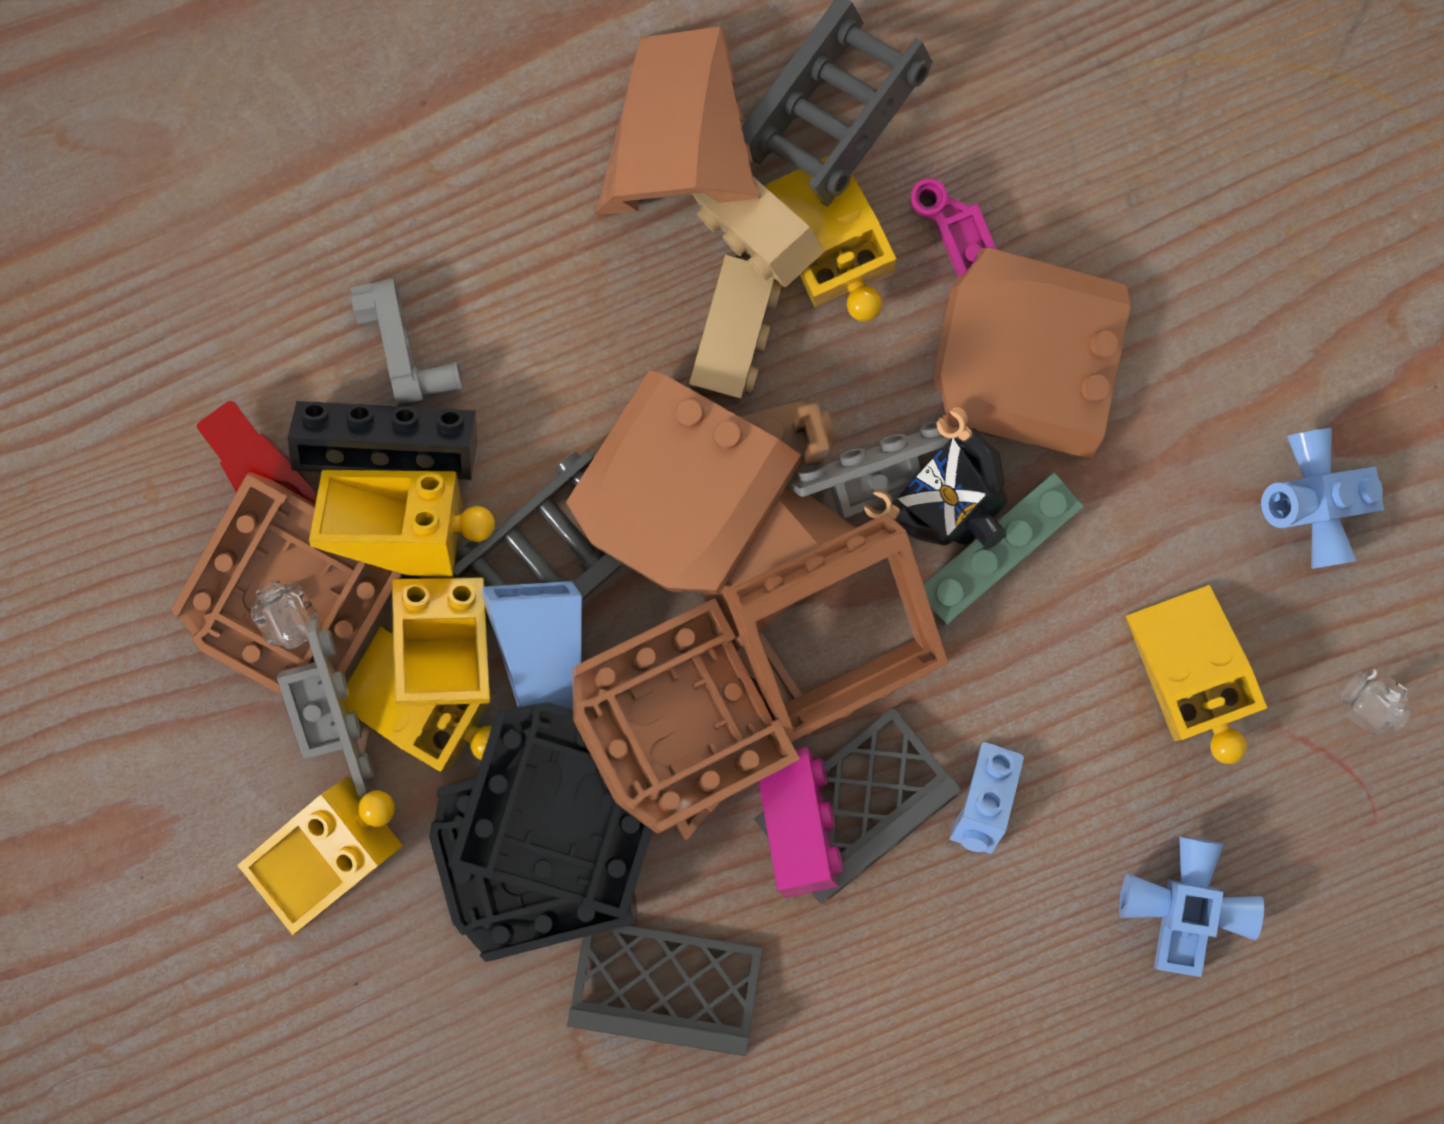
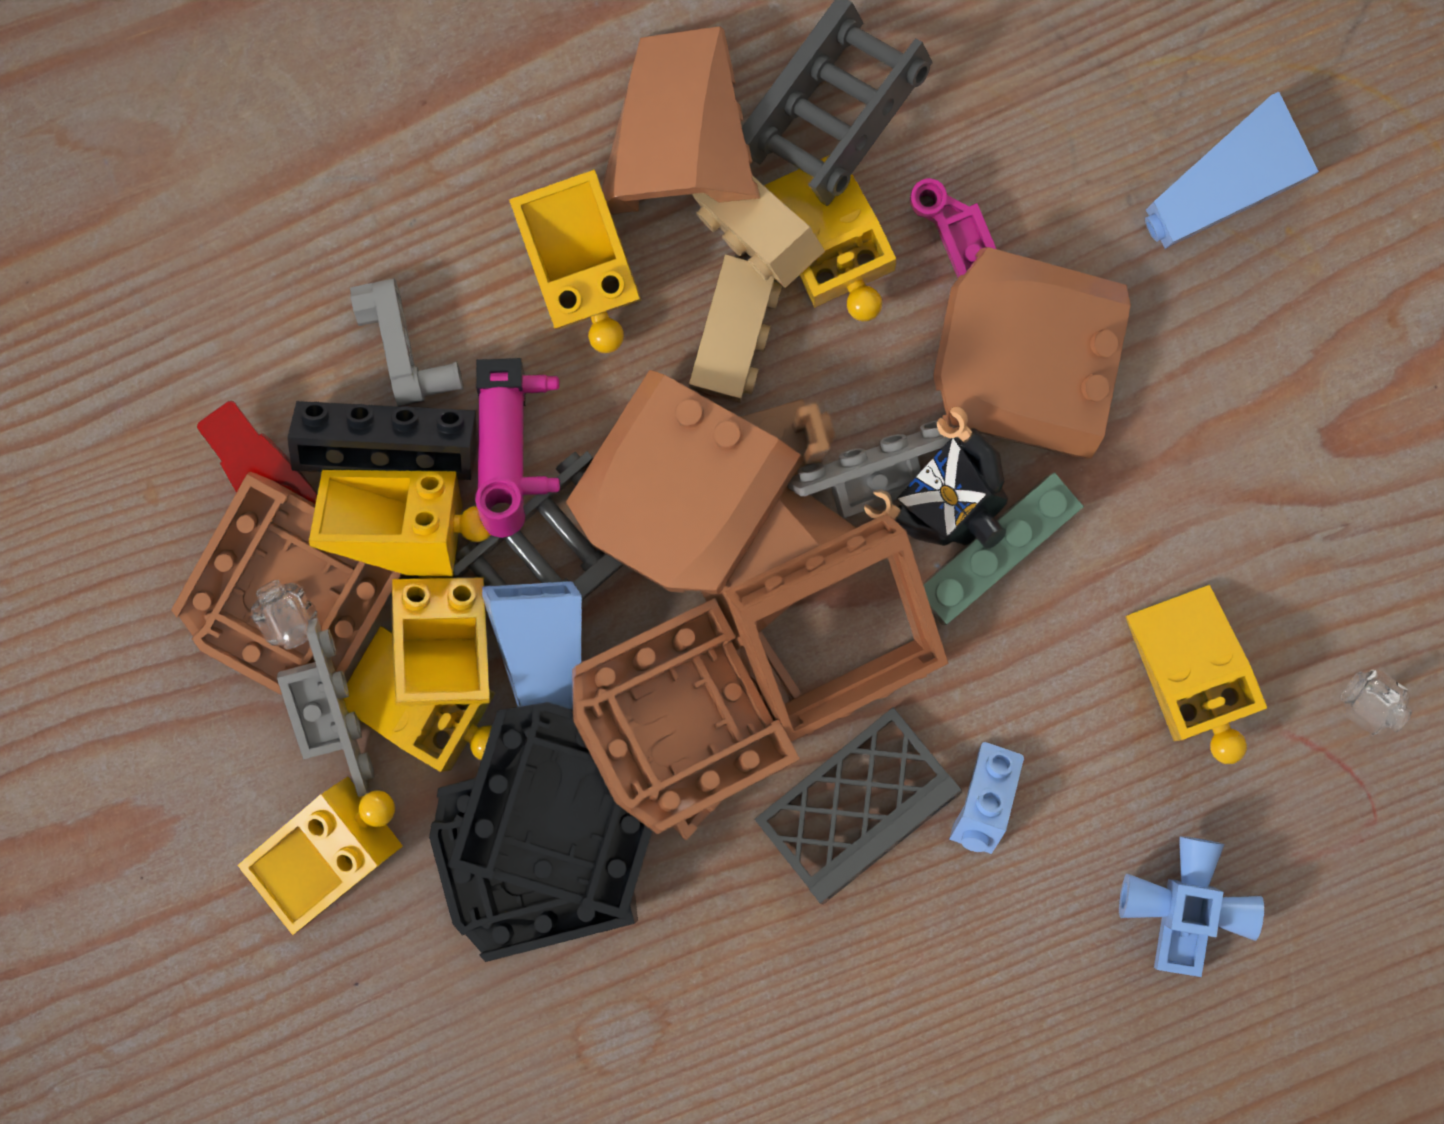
(501, 396): none -> dark pink piece
(574, 250): none -> yellow slope
(659, 1026): dark grey fence -> none
(800, 827): dark pink brick -> none
(1241, 171): none -> light blue slope
(1322, 498): light blue brick -> none

